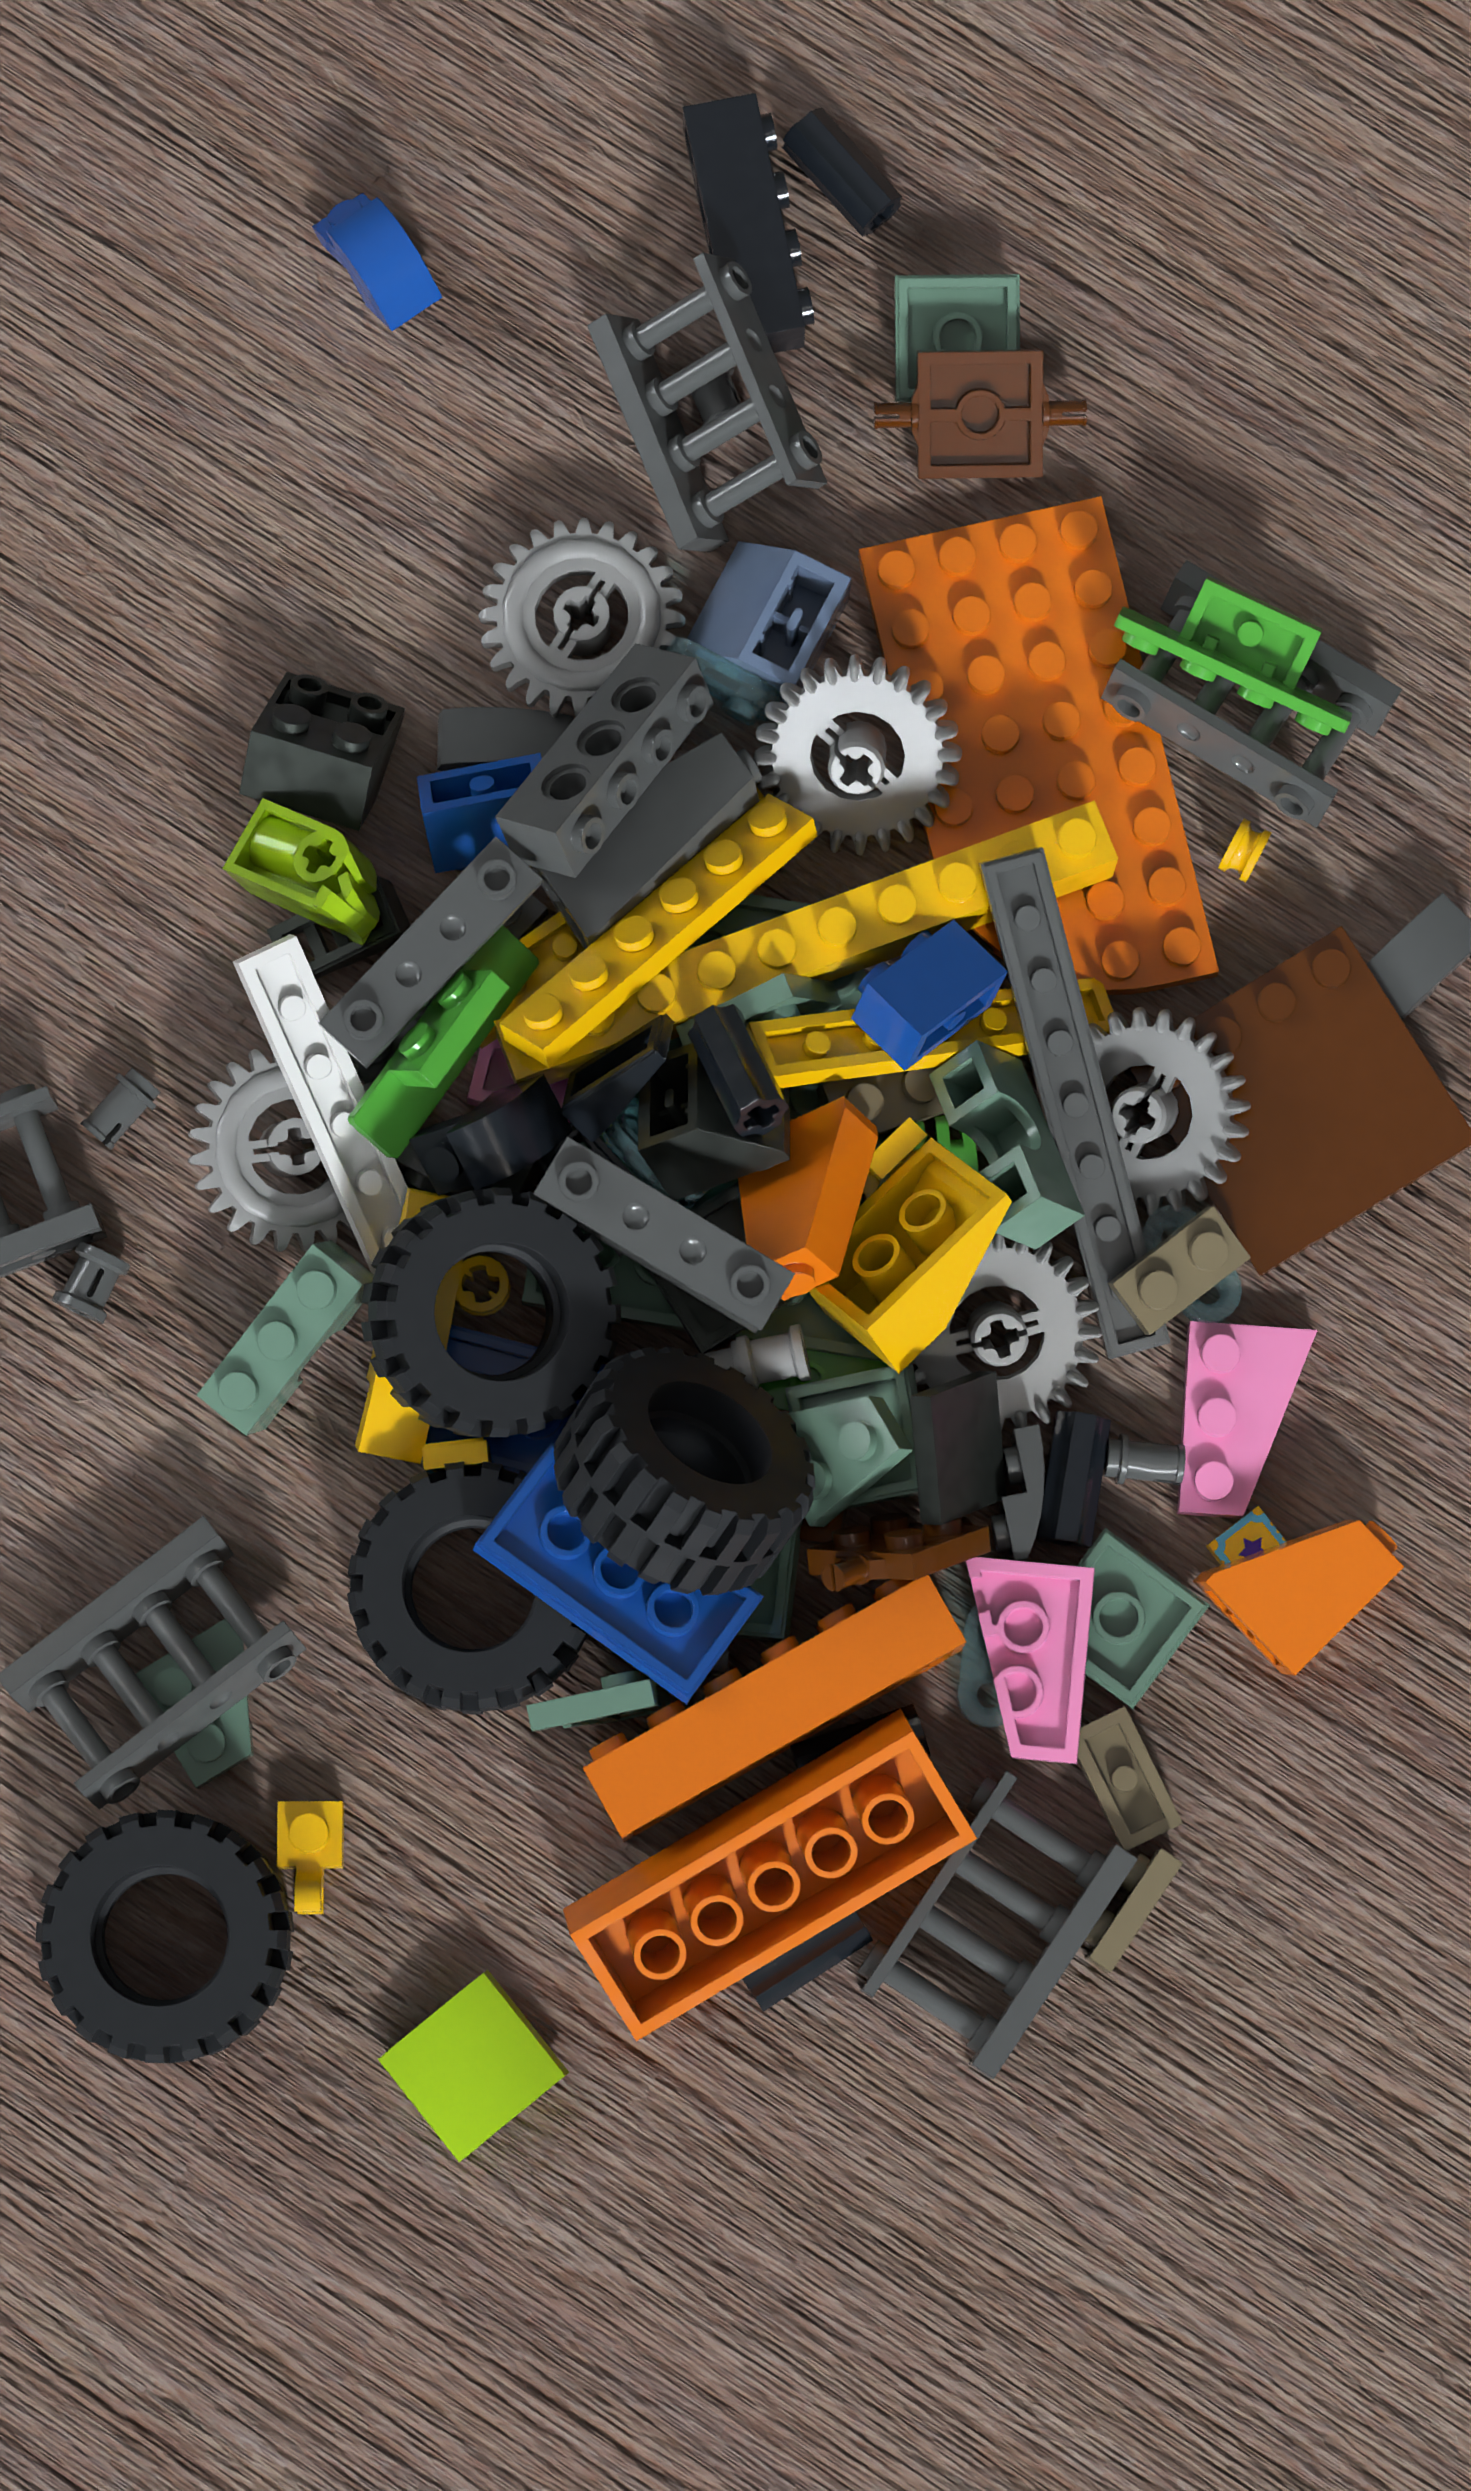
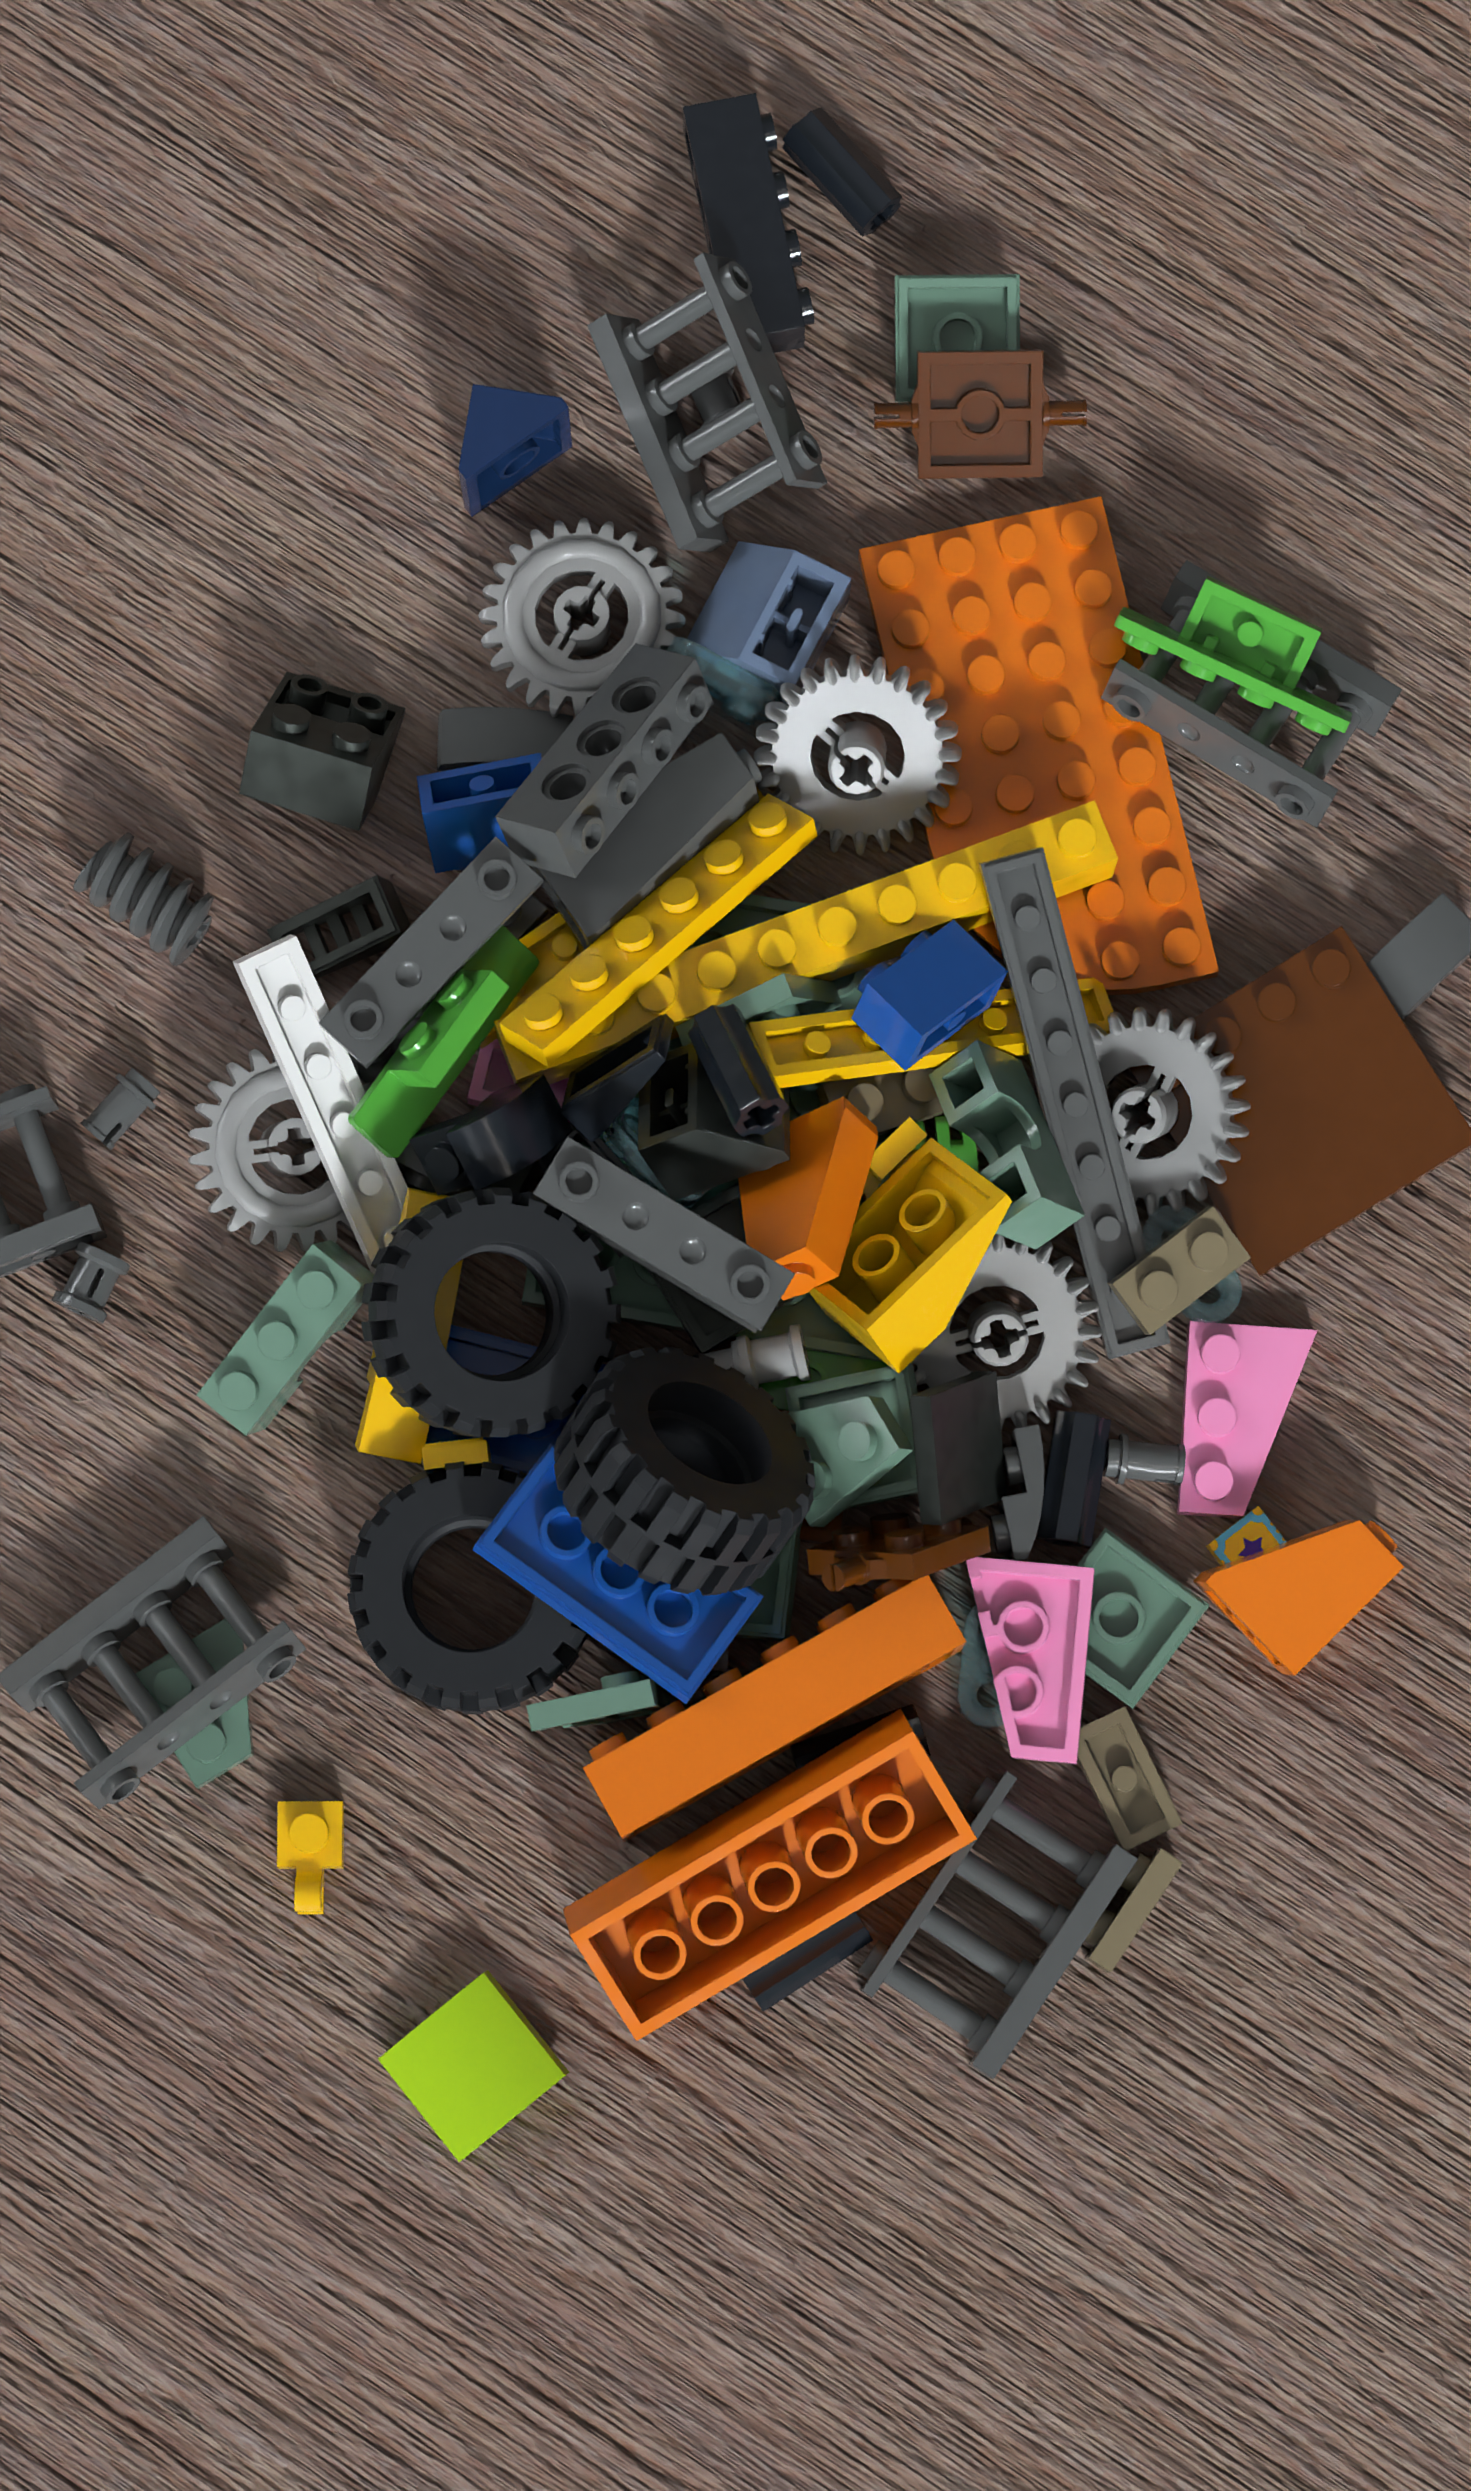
(76, 1925): black tyre -> none
(146, 898): none -> dark grey piece
(306, 870): lime piece -> none
(378, 259): blue brick -> none
(495, 1273): yellow bush -> none
(508, 441): none -> dark blue slope
(1245, 850): yellow bush -> none

